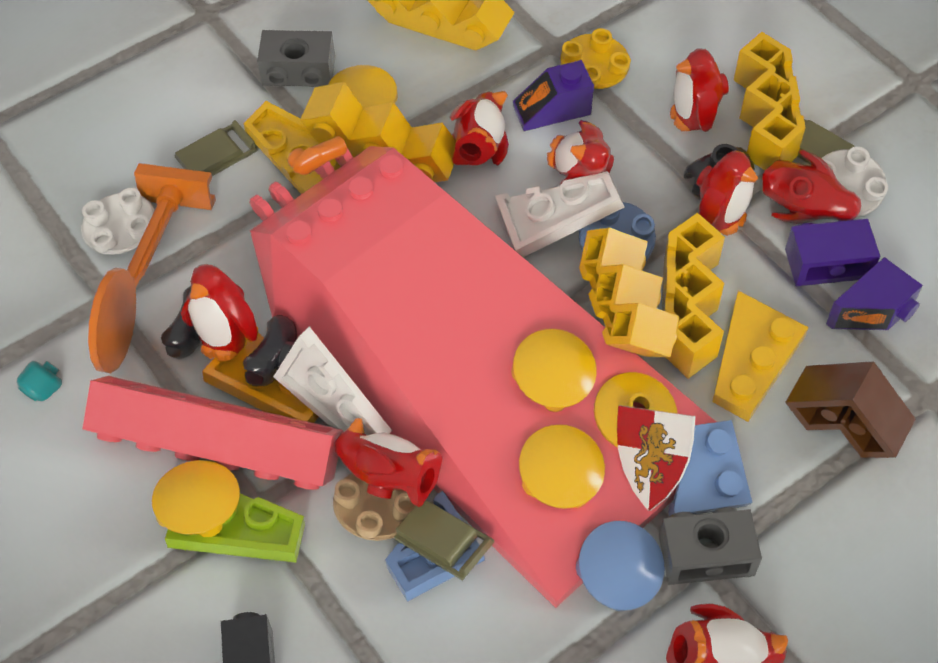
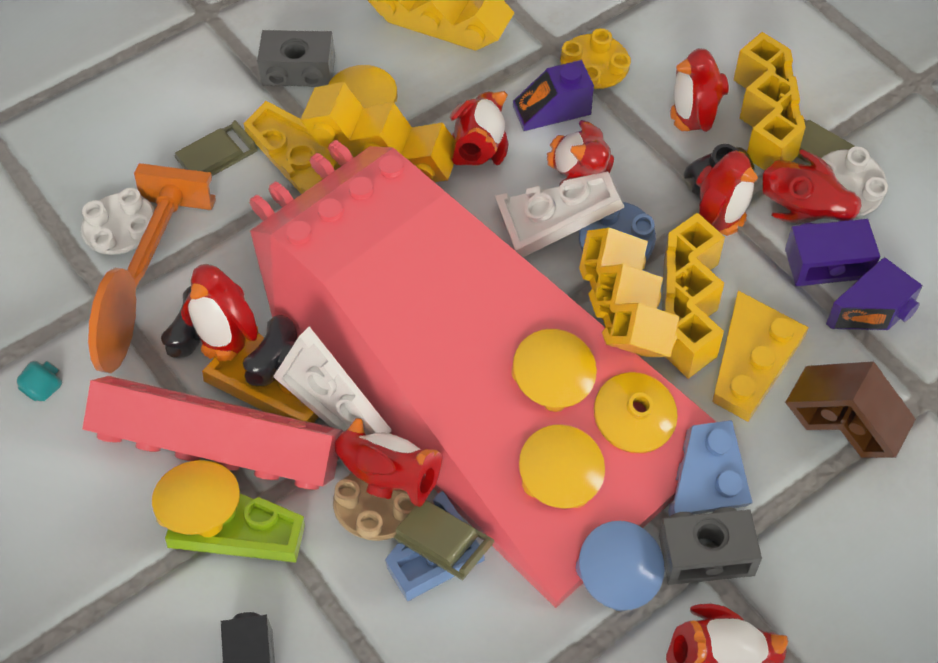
(308, 160): orange arm -> none
(654, 451): shield -> none

